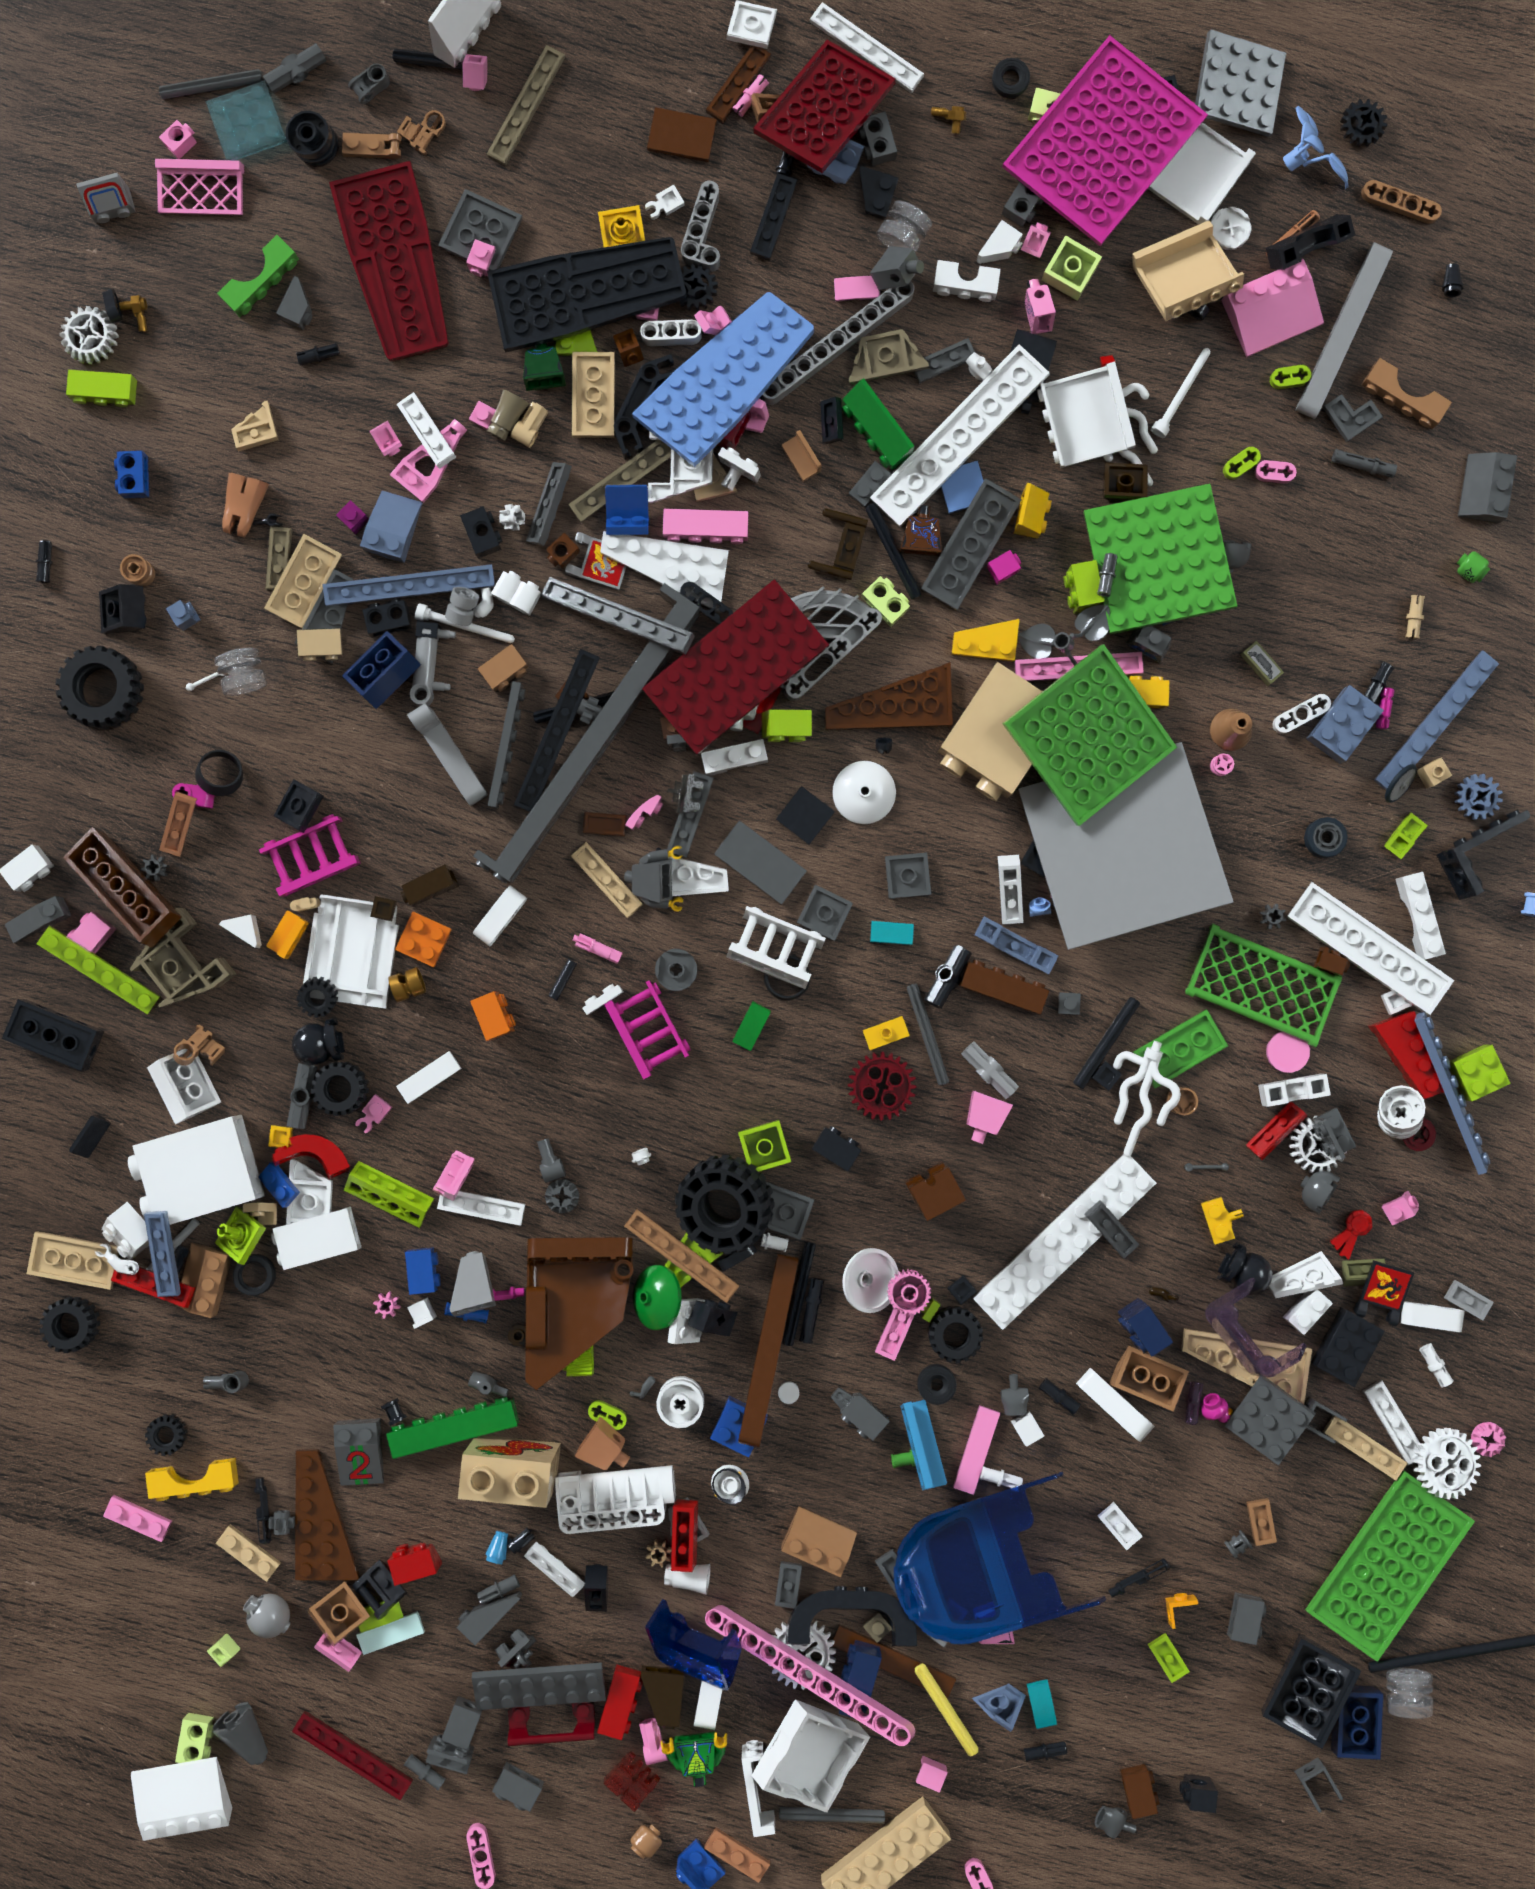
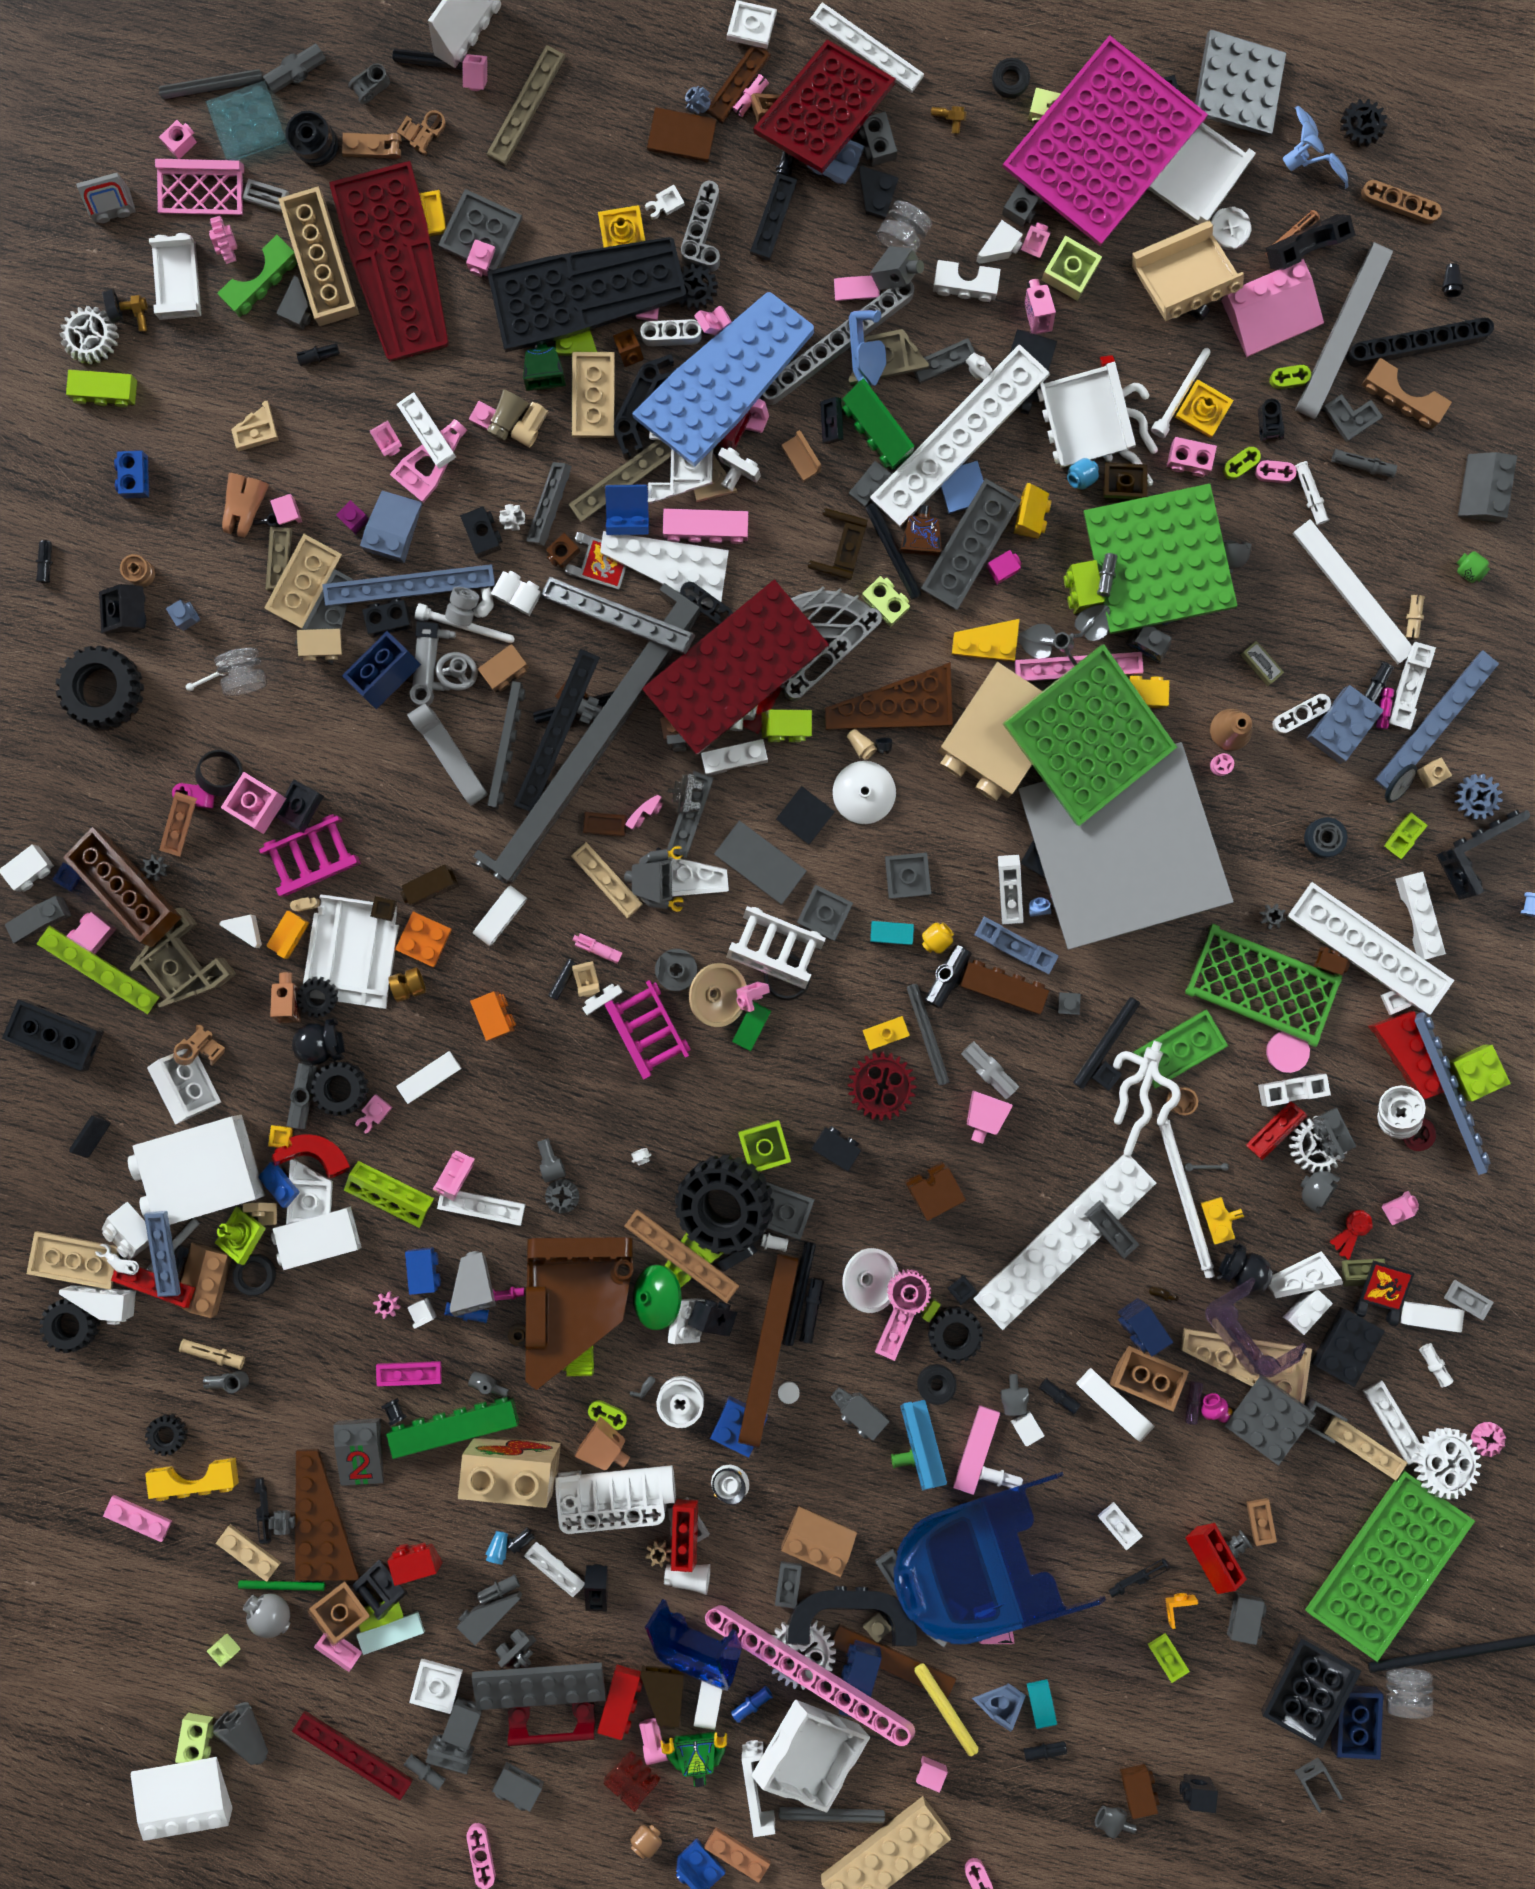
(67, 877): none -> clear blue plate
(104, 1304): none -> white slope
(175, 276): none -> white panel
(212, 1354): none -> tan pin
(223, 239): none -> bright pink gear
(253, 802): none -> bright pink brick
(262, 203): none -> light grey tile
(281, 1585): none -> green bar
(285, 1008): none -> nougat torso
(286, 509): none -> bright pink panel
(318, 256): none -> tan brick
(409, 1373): none -> dark pink plate
(433, 212): none -> yellow tile
(436, 1686): none -> white plate
(458, 661): none -> light grey piece
(586, 979): none -> tan bracket
(697, 100): none -> sand blue gear
(722, 1006): none -> tan dish
(751, 992): none -> bright pink bracket
(752, 1704): none -> blue pin
(863, 746): none -> tan cone
(867, 357): none -> medium blue piece
(937, 938): none -> yellow head
(1083, 473): none -> dark azure head
(1186, 1198): none -> white piece
(1191, 450): none -> bright pink brick
(1204, 408): none -> yellow plate
(1216, 1558): none -> red brick
(1270, 425): none -> black piece
(1315, 502): none -> white pin
(1353, 591): none -> white tile
(1410, 685): none -> white slope
(1429, 338): none -> black beam

